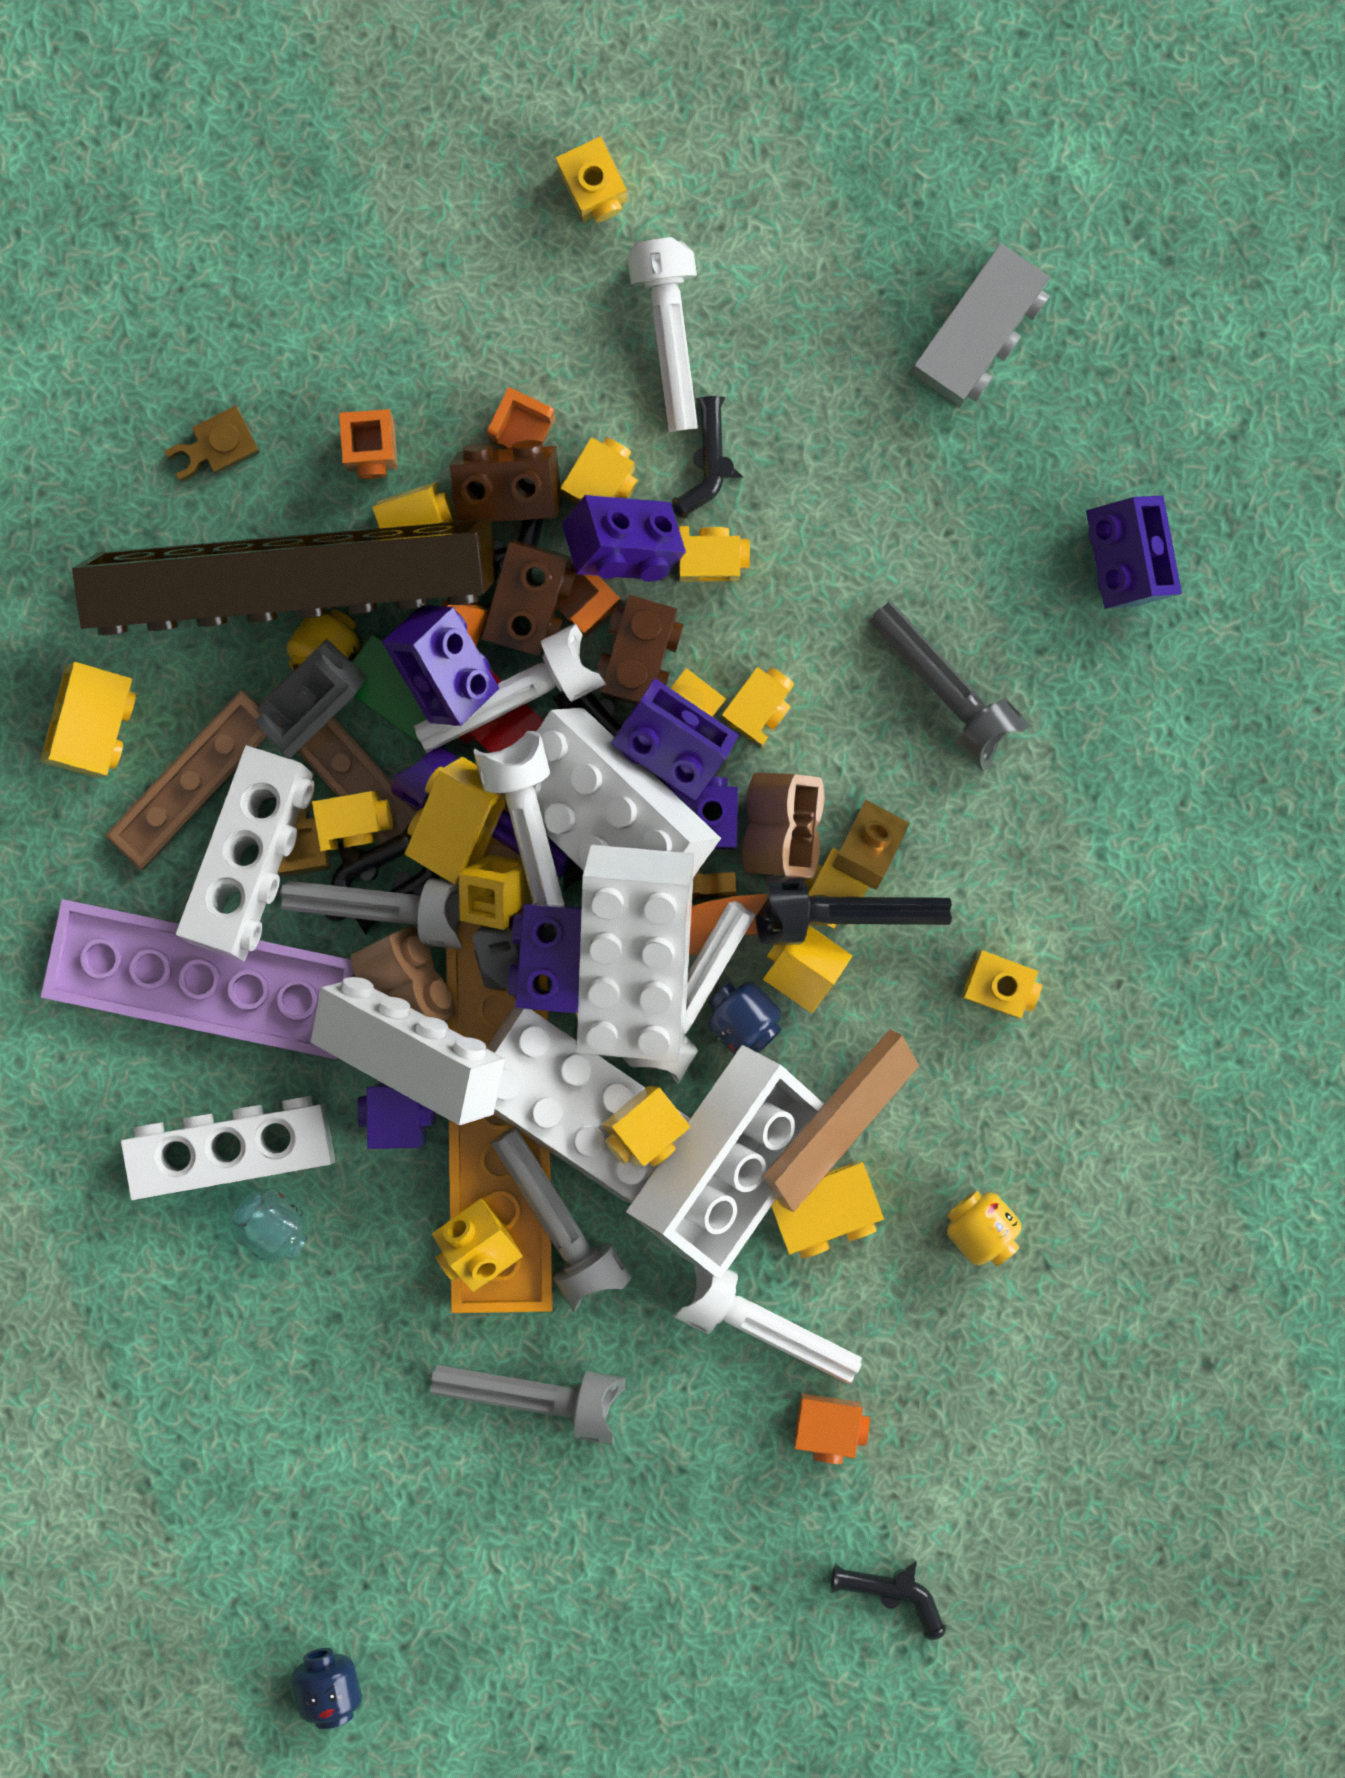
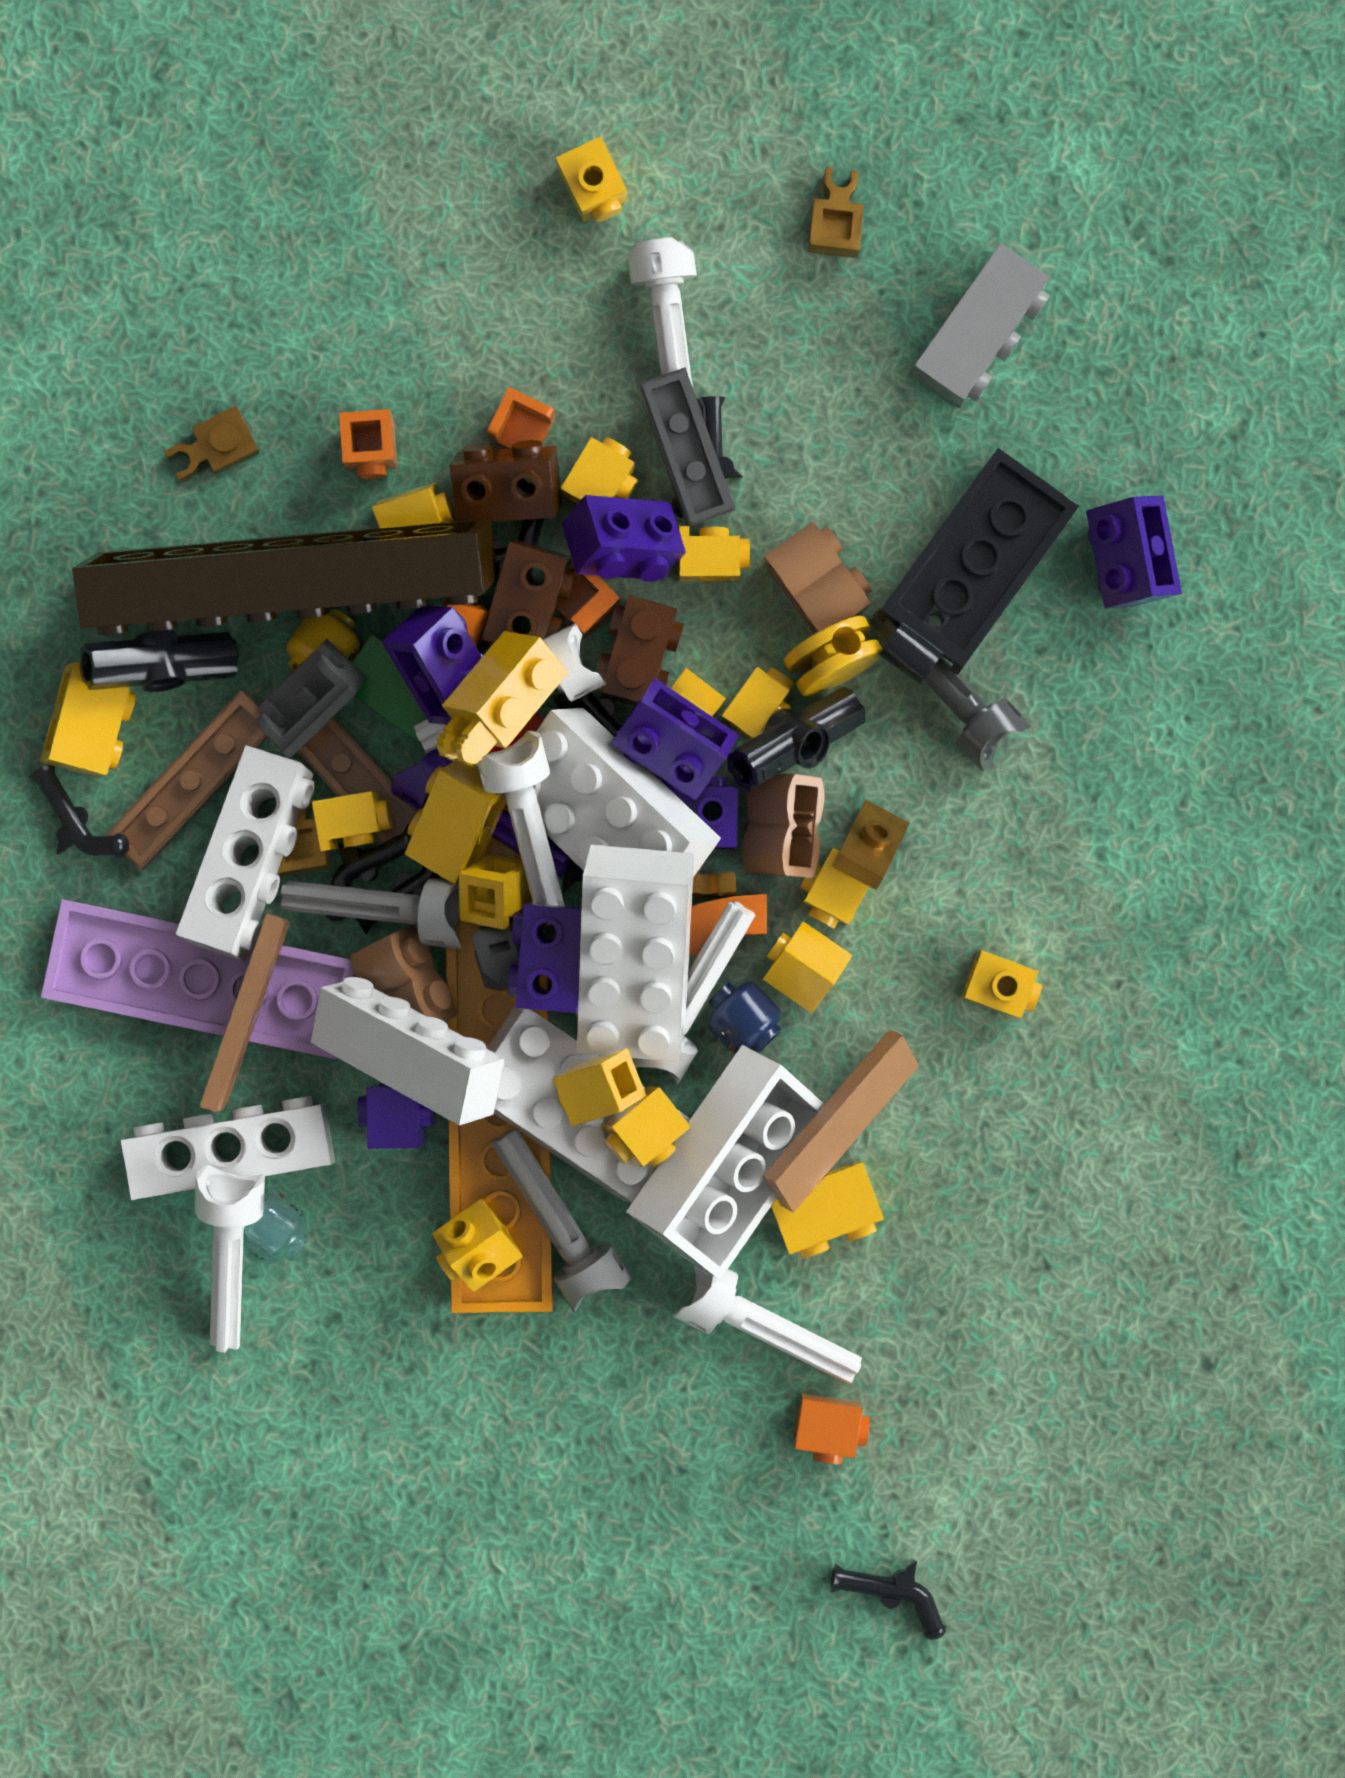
(74, 820): none -> black piece
(158, 660): none -> black piece
(229, 1205): none -> white piece
(245, 1013): none -> medium nougat tile
(326, 1688): dark blue head -> none
(499, 697): none -> yellow hinge
(586, 1406): light grey piece -> none
(599, 1087): none -> yellow brick
(685, 447): none -> dark grey tile
(792, 910): black piece -> none
(796, 738): none -> black piece
(817, 579): none -> medium nougat brick
(835, 654): none -> yellow head
(836, 221): none -> pearl gold plate
(973, 566): none -> black hinge
(984, 1228): yellow head -> none

